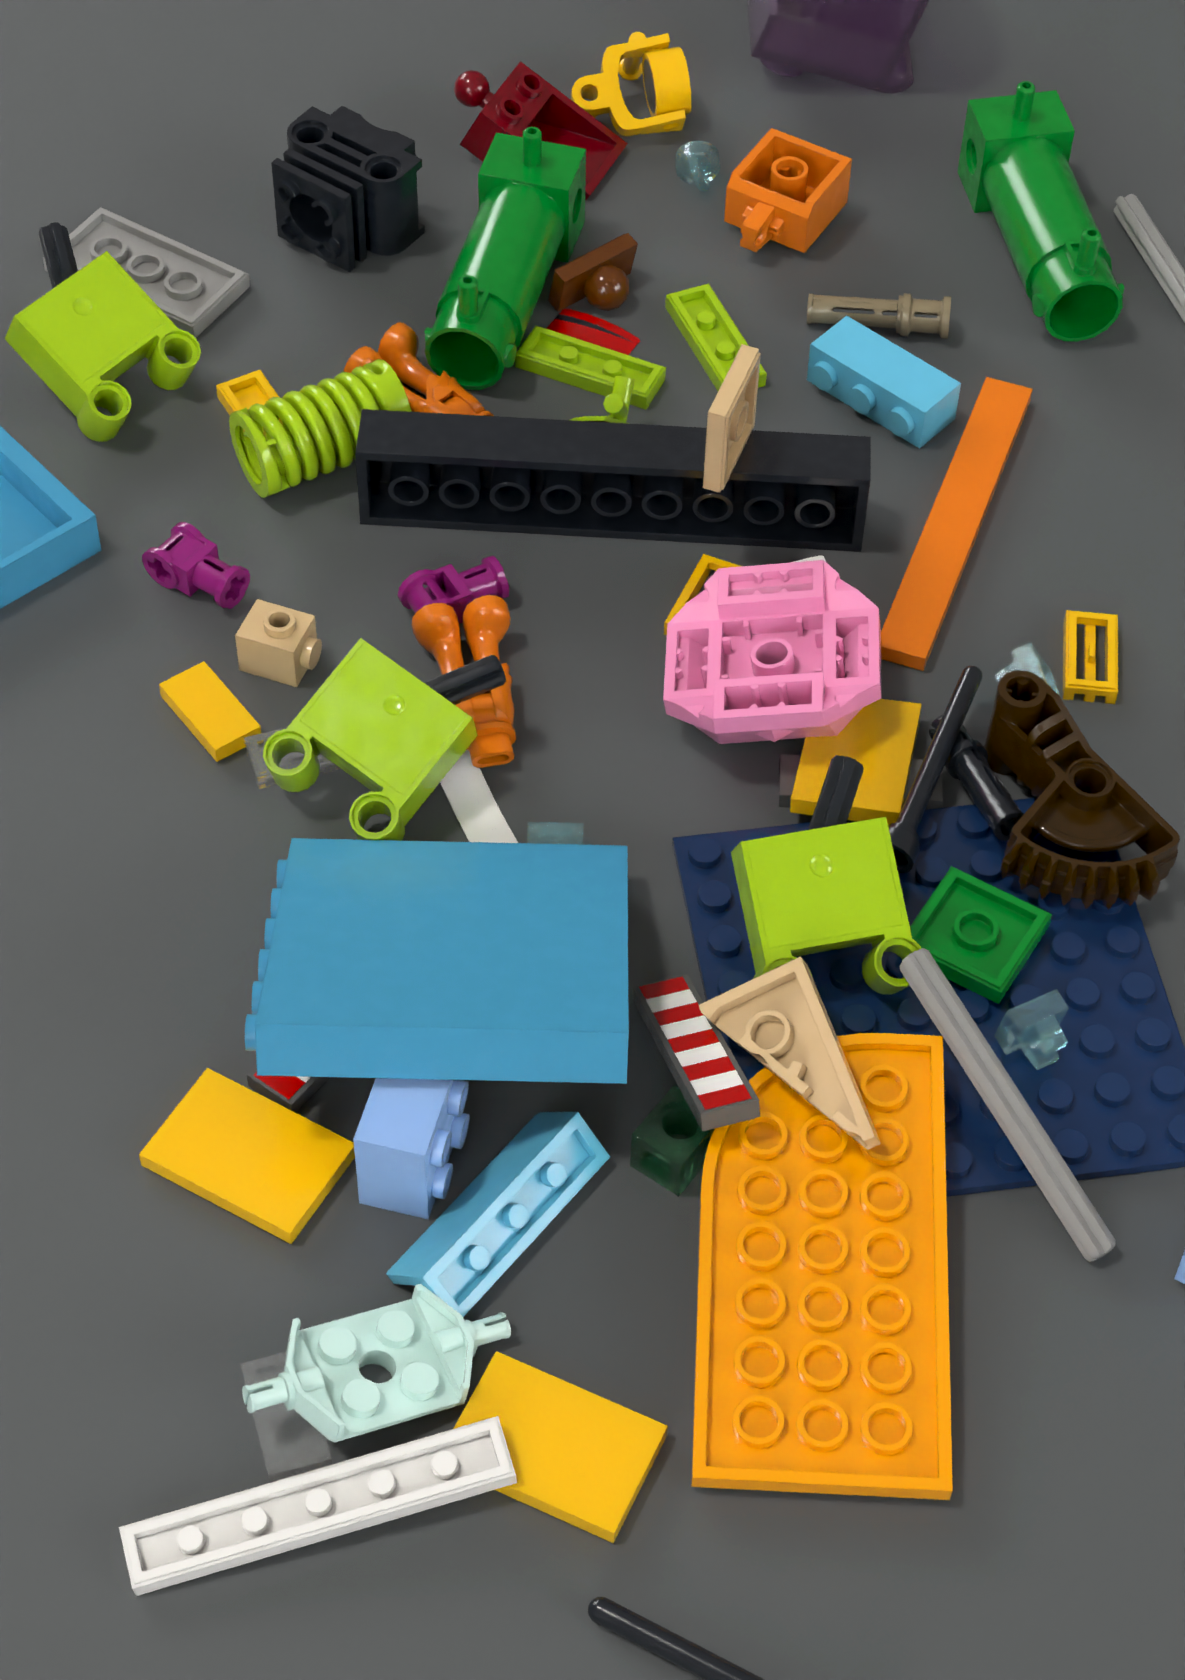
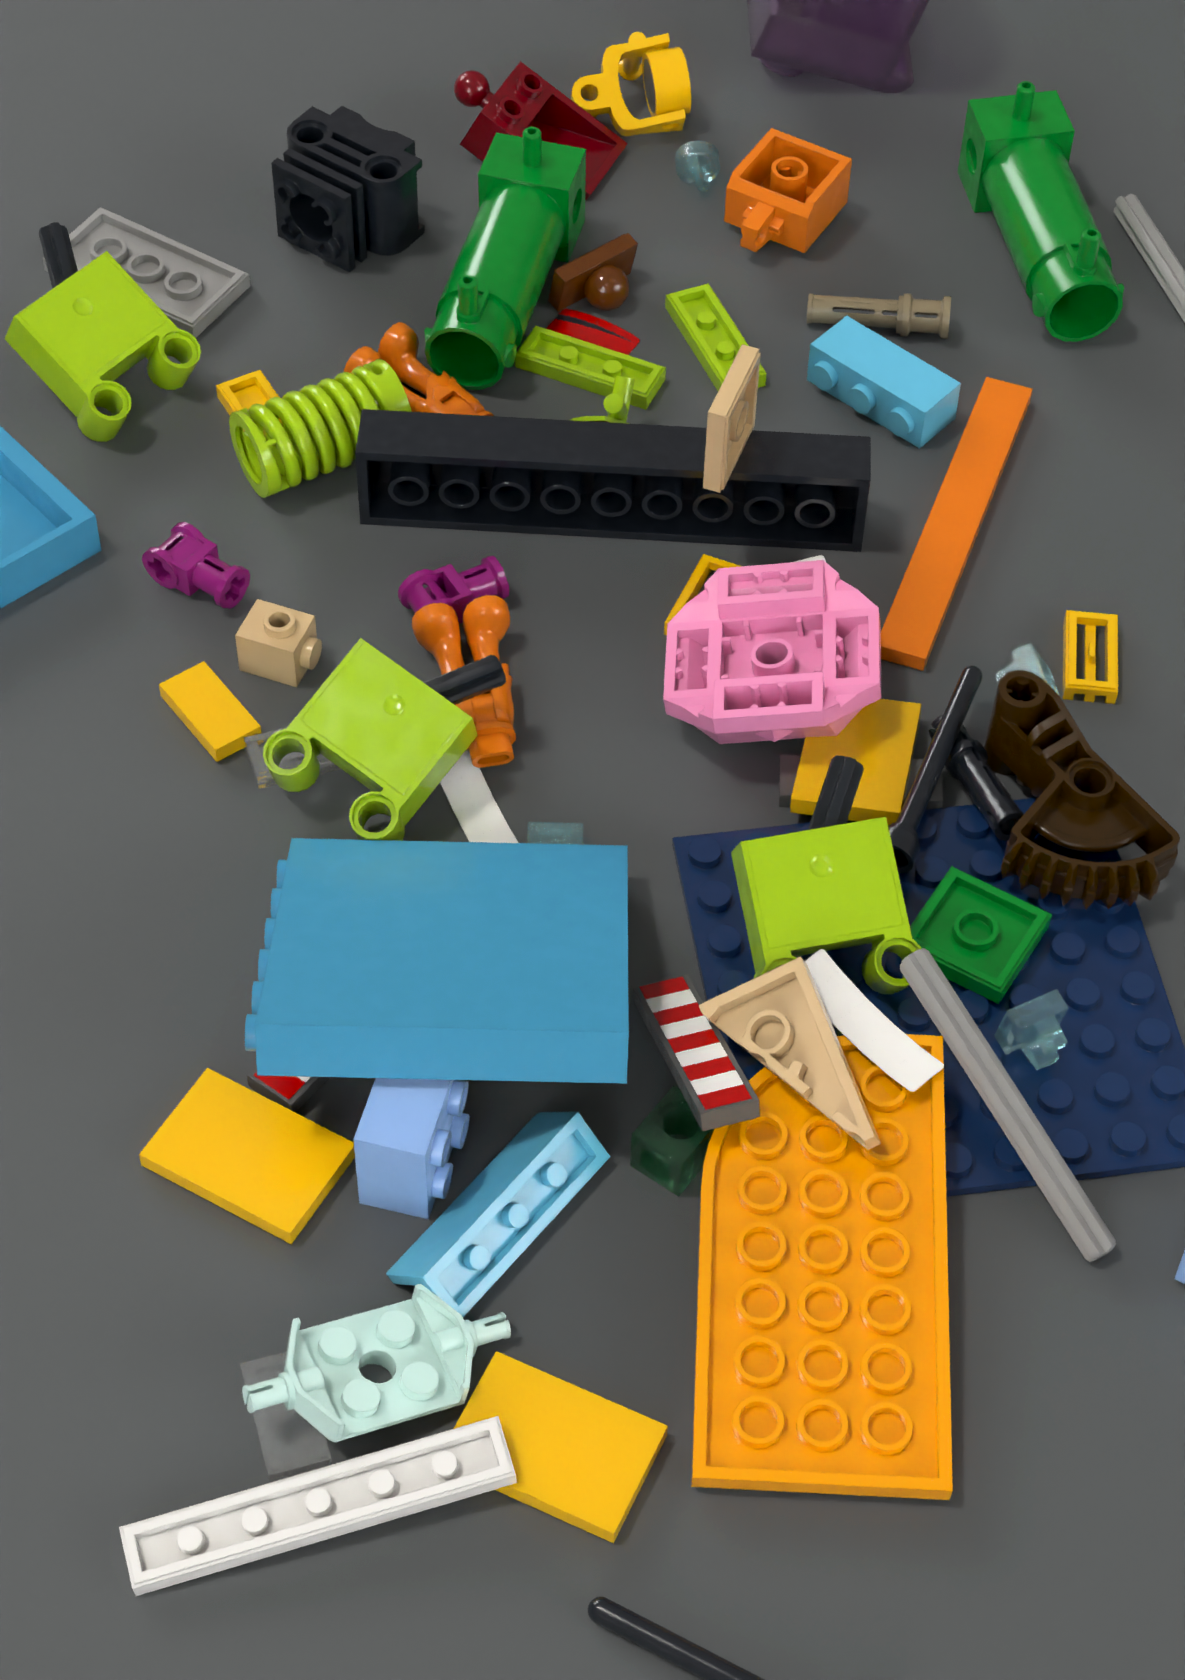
(869, 1028): none -> white sticker

